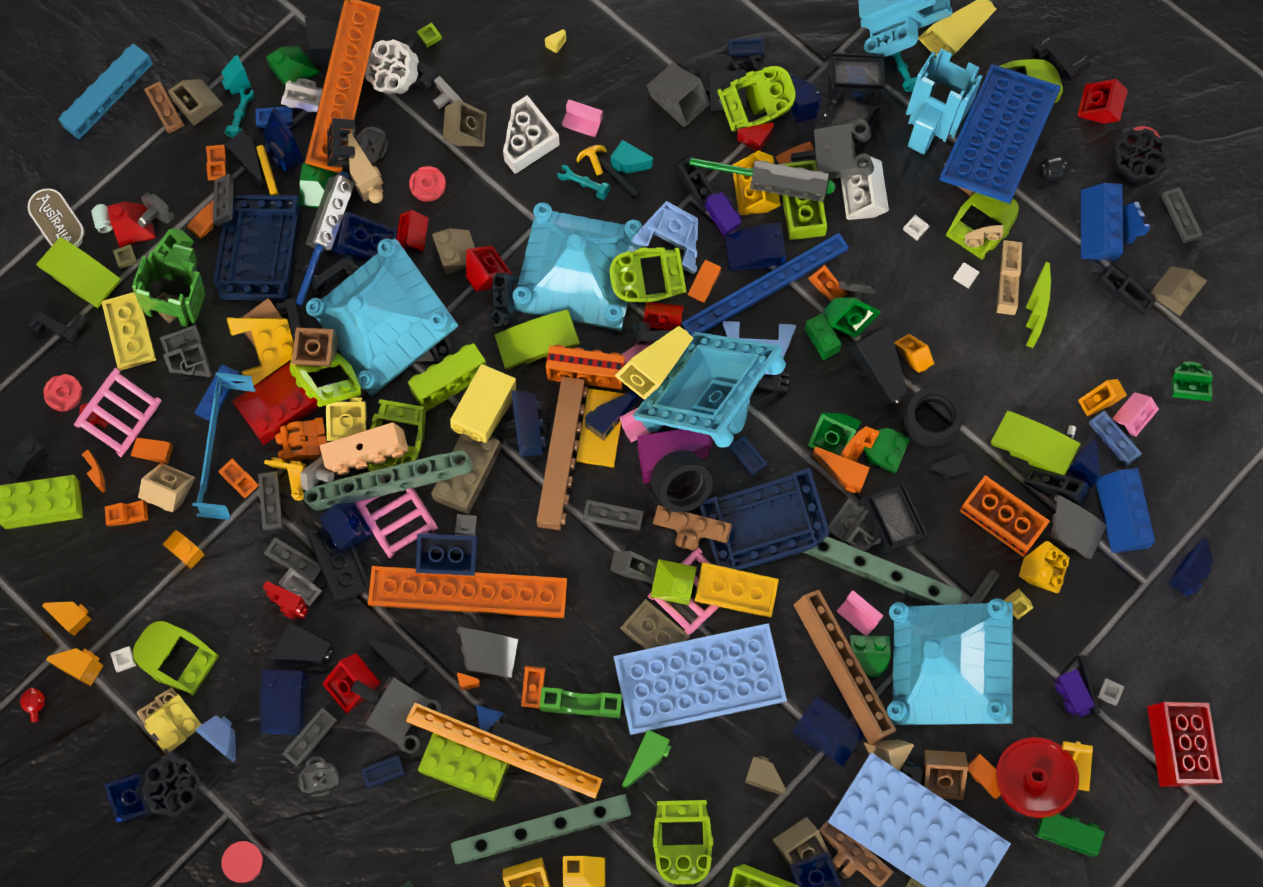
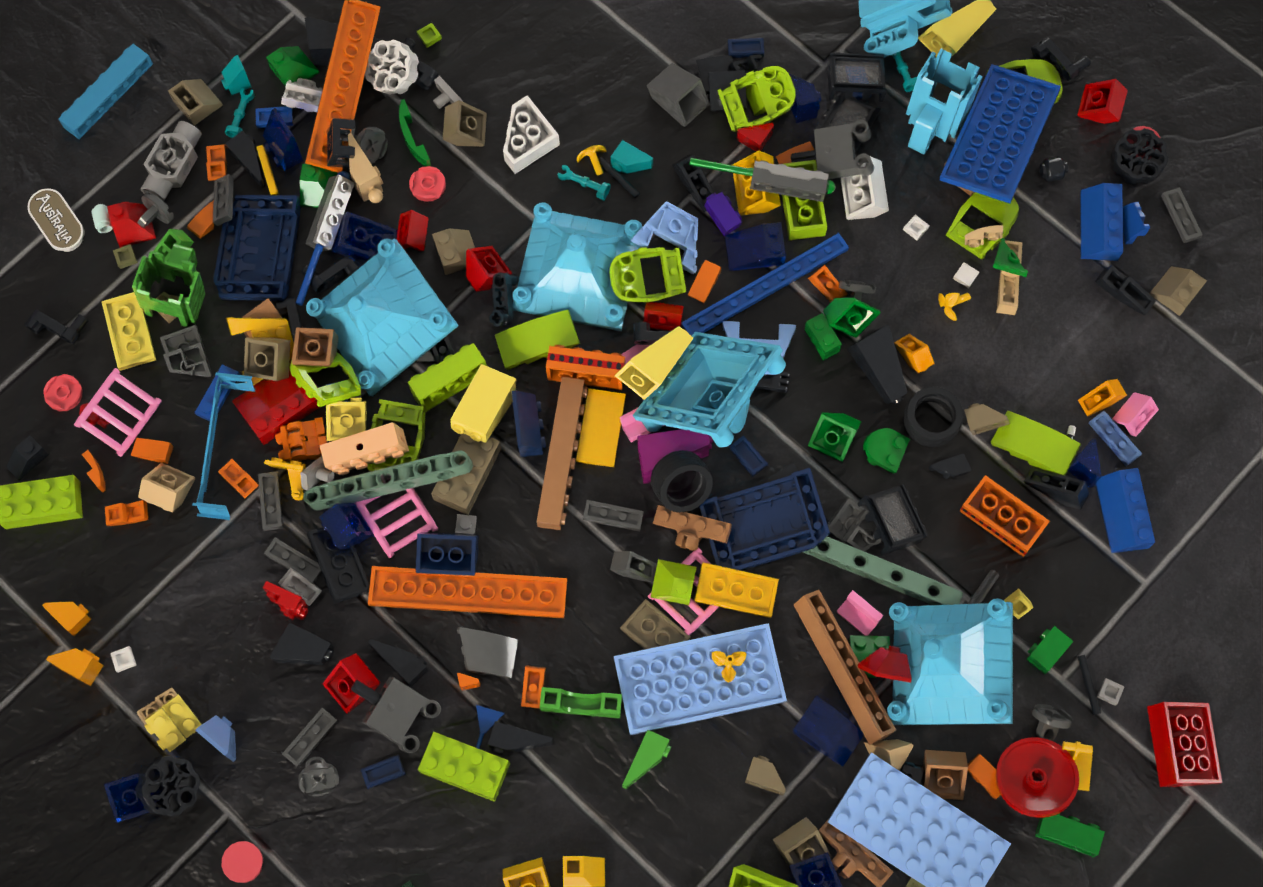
(31, 702): red piece -> none
(78, 272): lime slope -> none
(156, 645): lime slope -> none
(164, 107): medium nougat tile -> none
(171, 160): none -> light grey brick
(183, 549): light orange slope -> none
(267, 358): none -> dark tan slope
(281, 701): clear blue slope -> none
(418, 152): none -> green slope
(504, 750): light orange plate -> none
(540, 829): sand green beam -> none
(555, 41): light yellow slope -> none
(582, 118): bright pink panel -> none
(608, 415): clear blue slope -> none
(683, 862): lime slope -> none
(737, 659): none -> yellow plant
(845, 471): orange slope -> none
(862, 439): orange slope -> none
(887, 664): none -> red slope
(951, 300): none -> yellow plant
(983, 418): none -> dark tan slope
(1008, 261): none -> green tile
(1039, 304): lime slope -> none
(1045, 567): yellow slope -> none
(1049, 650): none -> green brick
(1050, 720): none -> dark grey tile
(1074, 693): dark purple brick -> none
(1076, 527): dark grey slope -> none
(1192, 382): green slope -> none
(1193, 569): clear blue slope -> none

